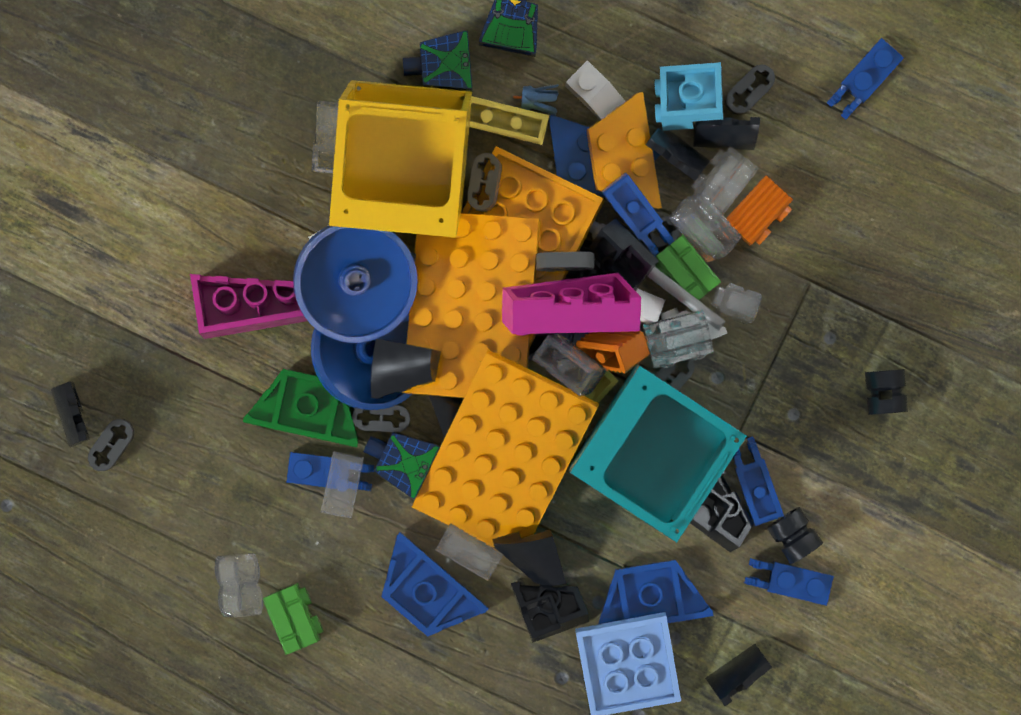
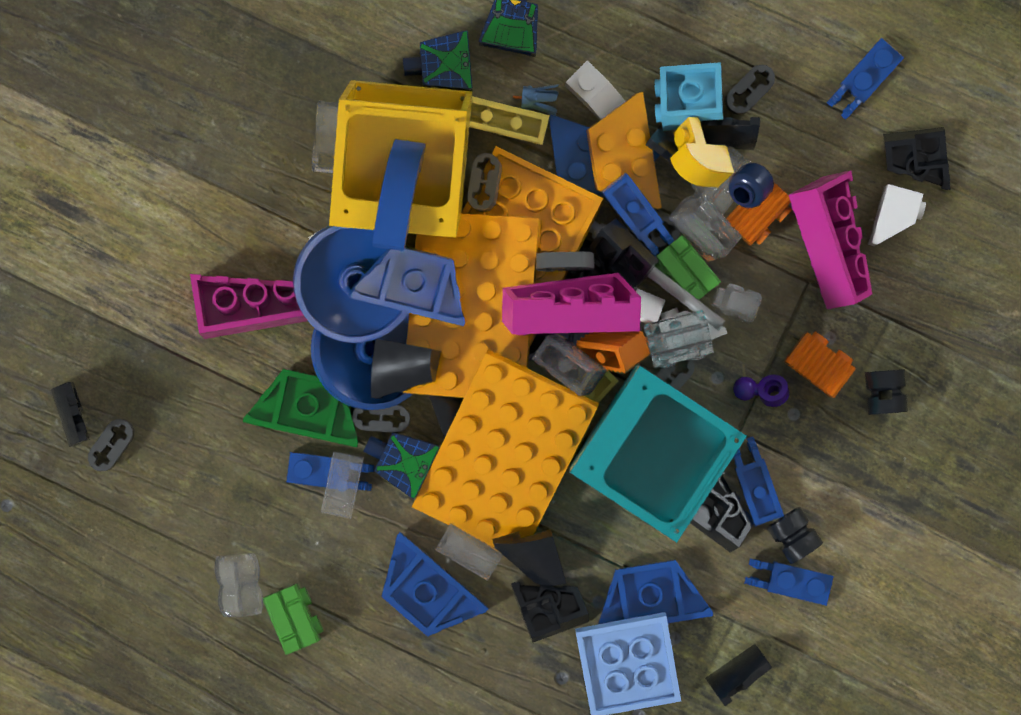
(398, 194): none -> blue slope
(413, 284): none -> blue wing
(697, 161): none -> yellow brick
(746, 388): none -> dark purple plate
(751, 185): none -> dark blue head
(820, 364): none -> orange brick
(833, 239): none -> dark pink wedge
(896, 212): none -> white slope
(919, 154): none -> black slope

